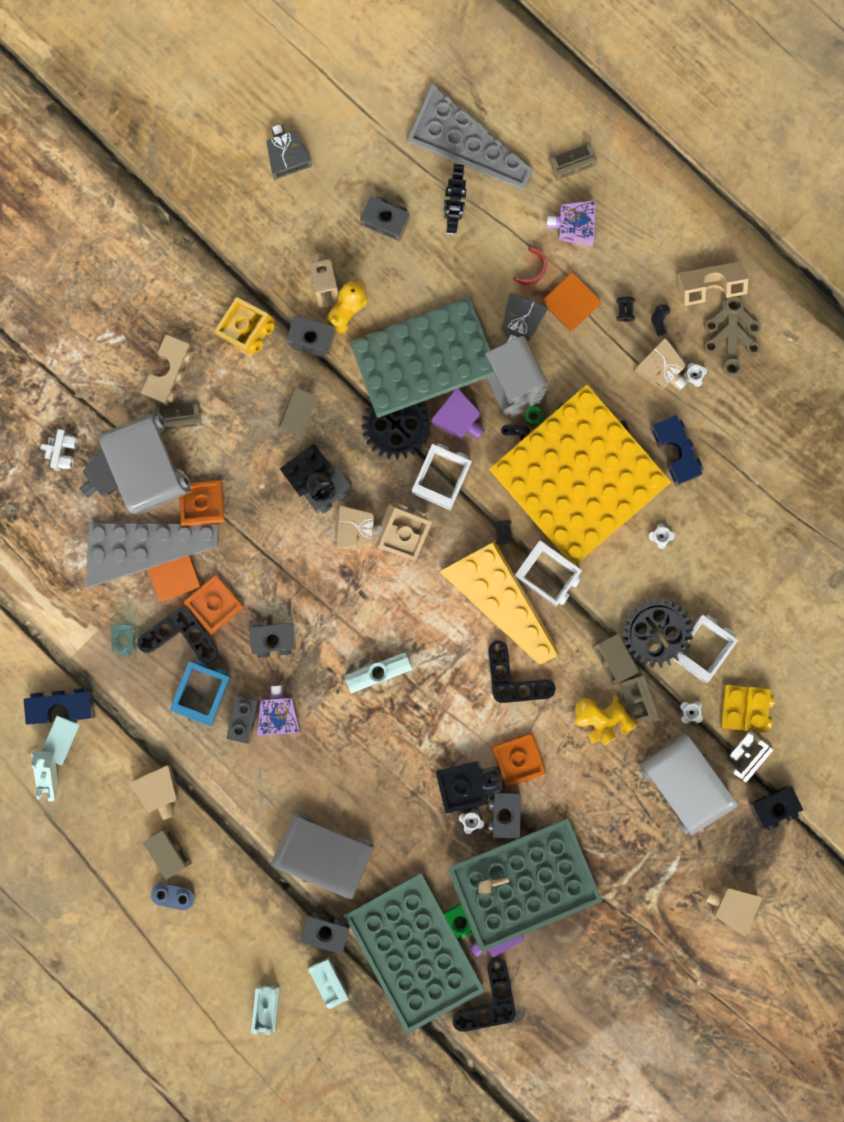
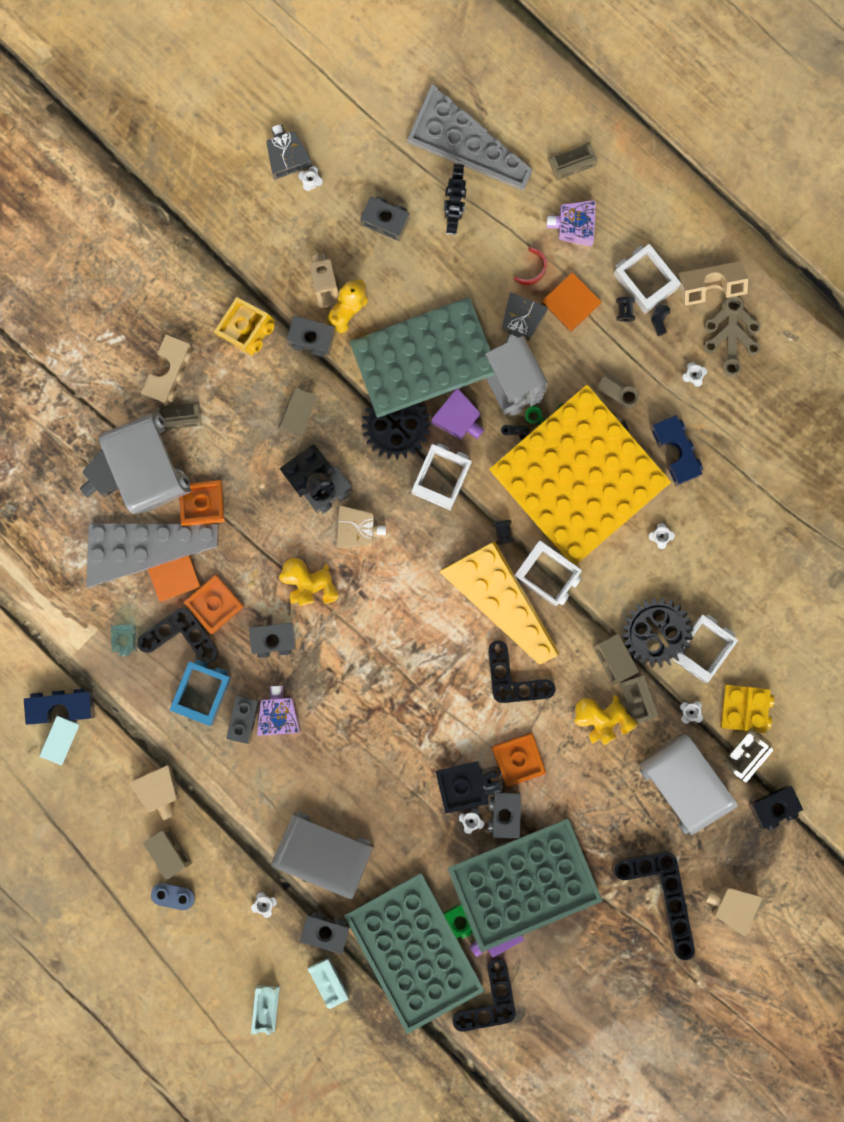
(45, 774): light aqua hinge -> none
(63, 441): white hips -> none
(265, 911): none -> white plate
(296, 573): none -> yellow animal
(307, 184): none -> white plate
(392, 667): light aqua piece -> none
(403, 531): tan plate -> none
(486, 886): tan hand -> none
(616, 390): none -> dark tan piece
(646, 304): none -> white window
(663, 367): tan torso -> none
(668, 895): none -> black beam

